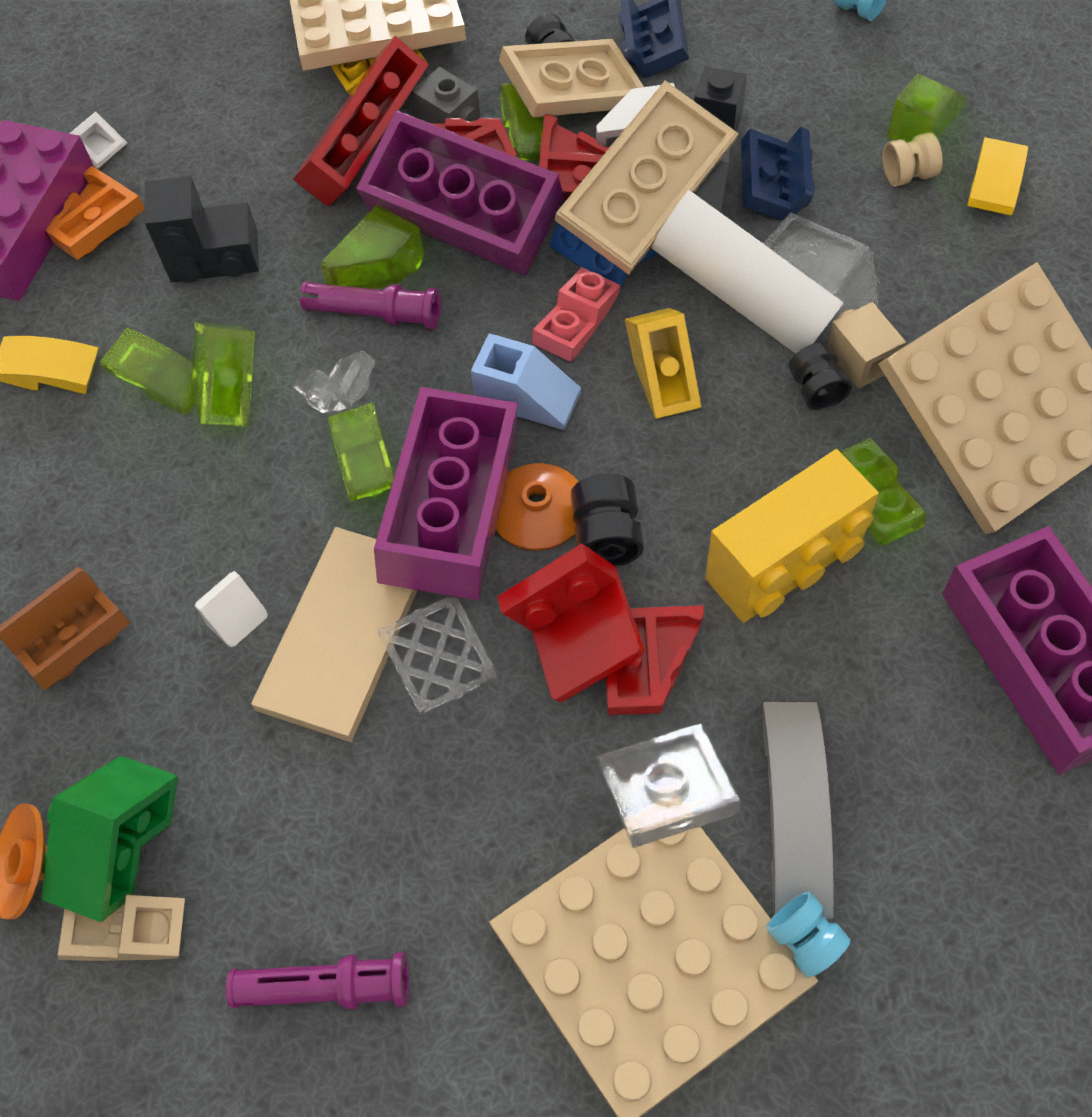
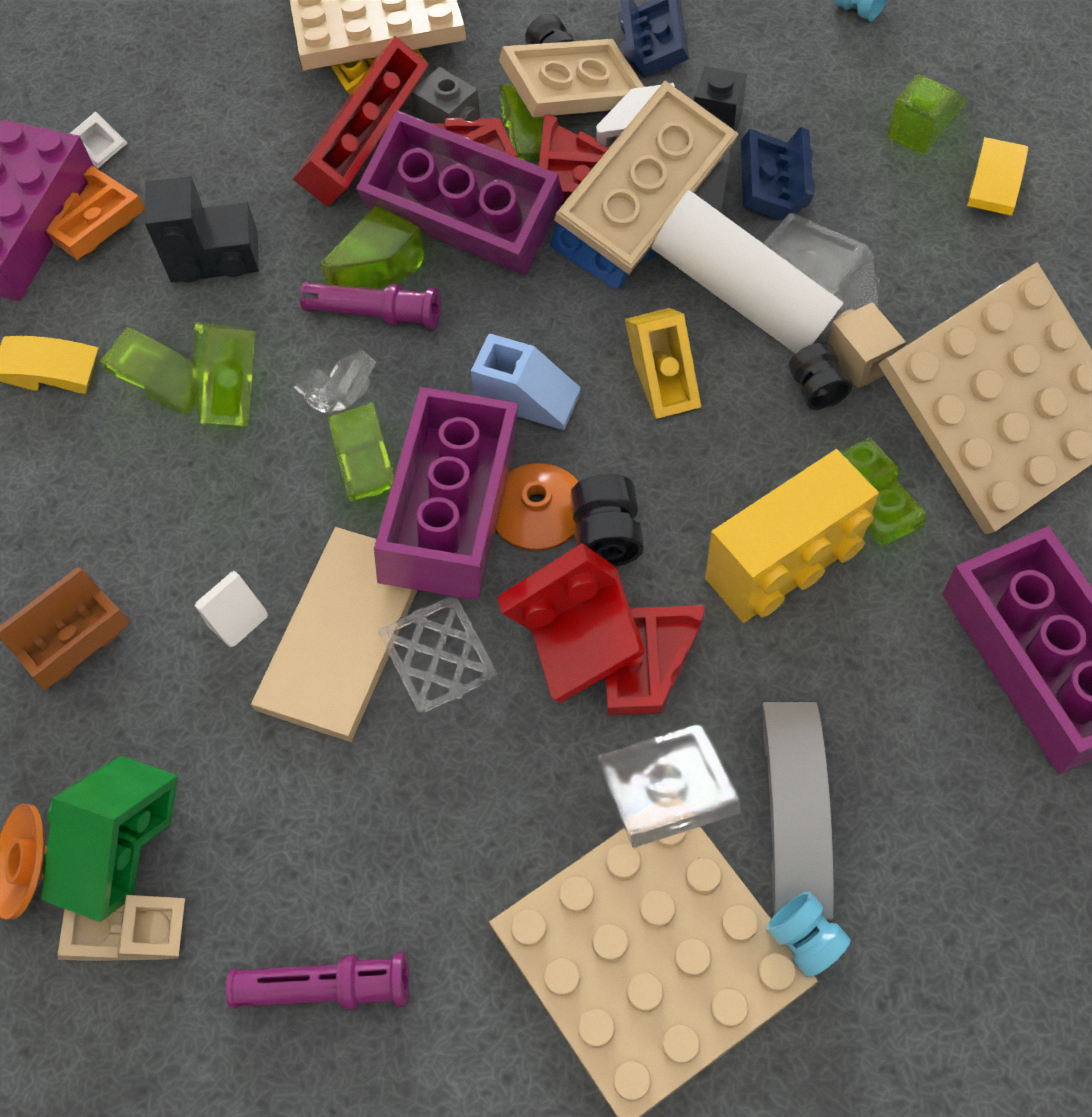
(578, 313): coral slope -> none
(912, 159): tan wheel -> none

